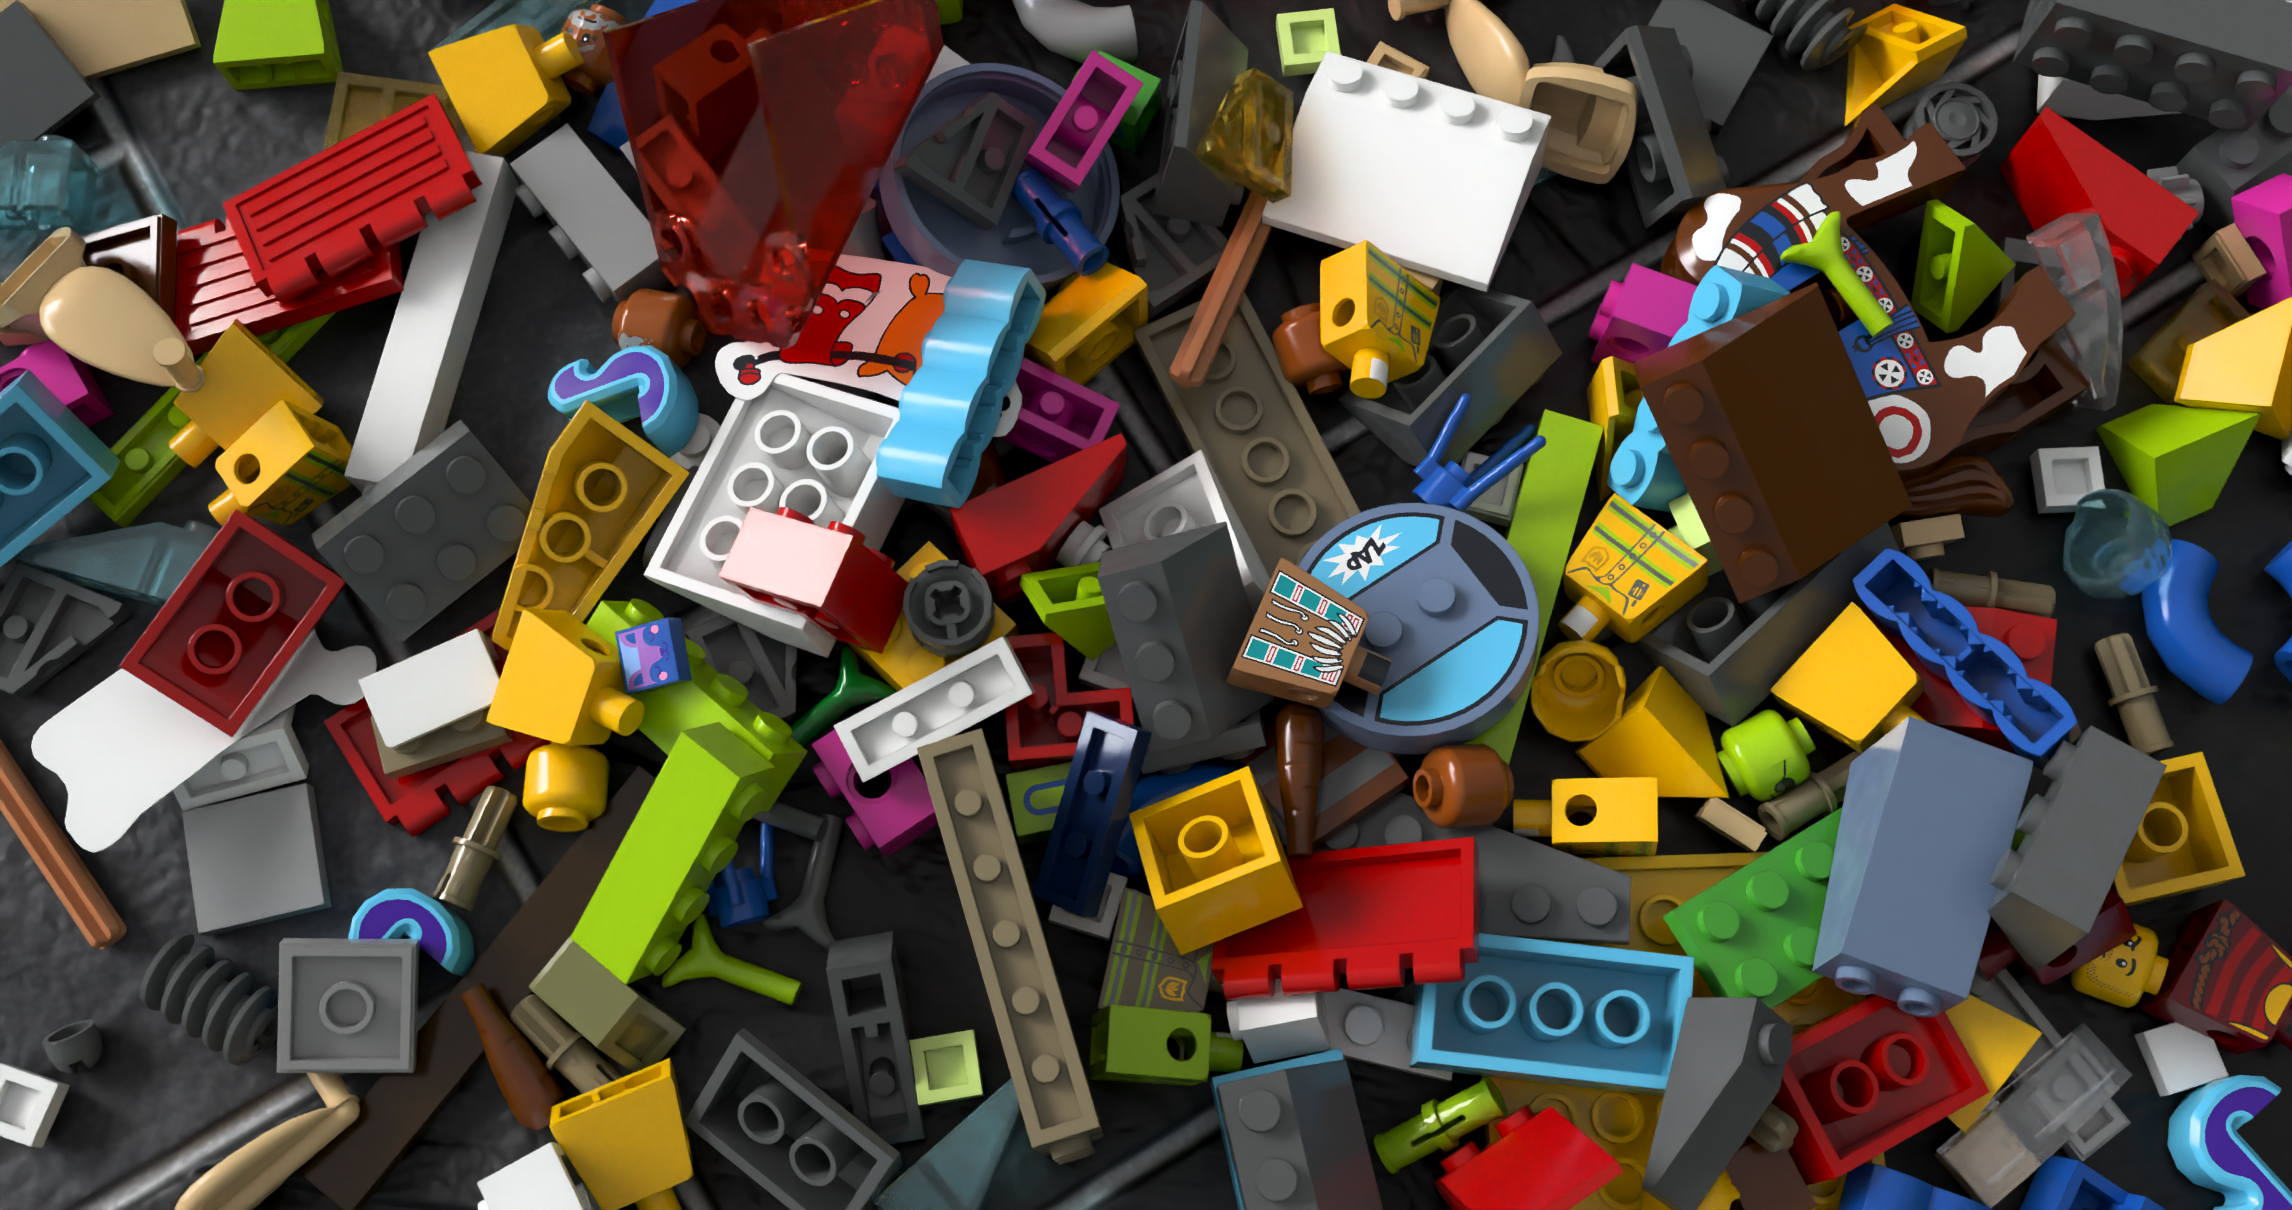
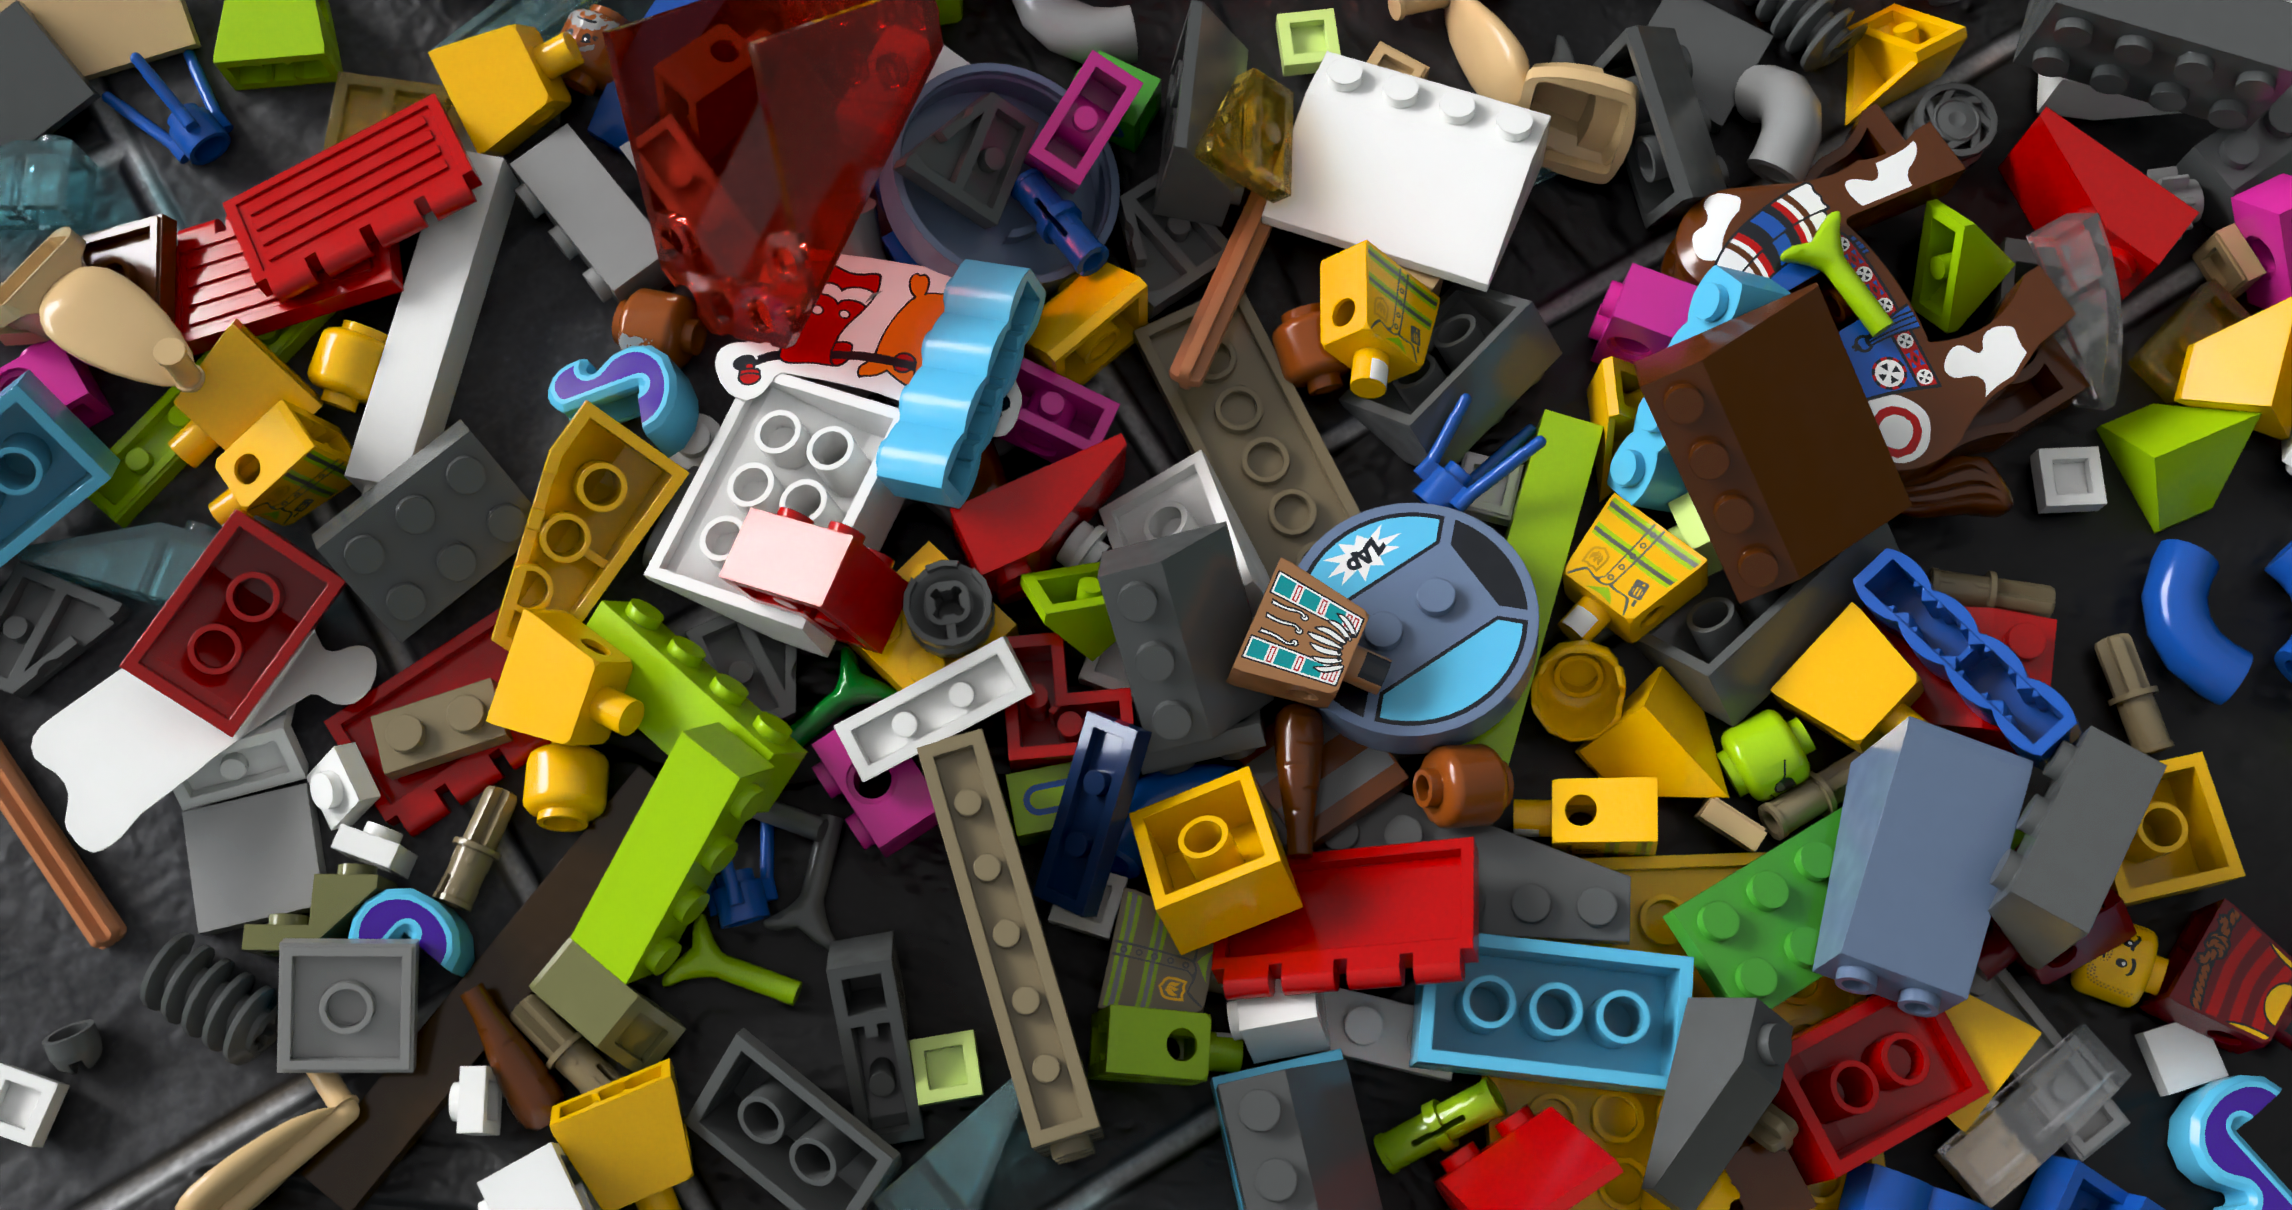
(194, 131): none -> blue plant
(331, 912): none -> olive slope
(342, 786): none -> white plate
(346, 364): none -> yellow head
(376, 847): none -> white plate
(433, 688): white panel -> none
(476, 1102): none -> white plate
(653, 655): blue tile -> none
(1789, 122): none -> light grey cylinder
(1927, 537): tan plate -> none
(2115, 544): clear light blue hair -> none

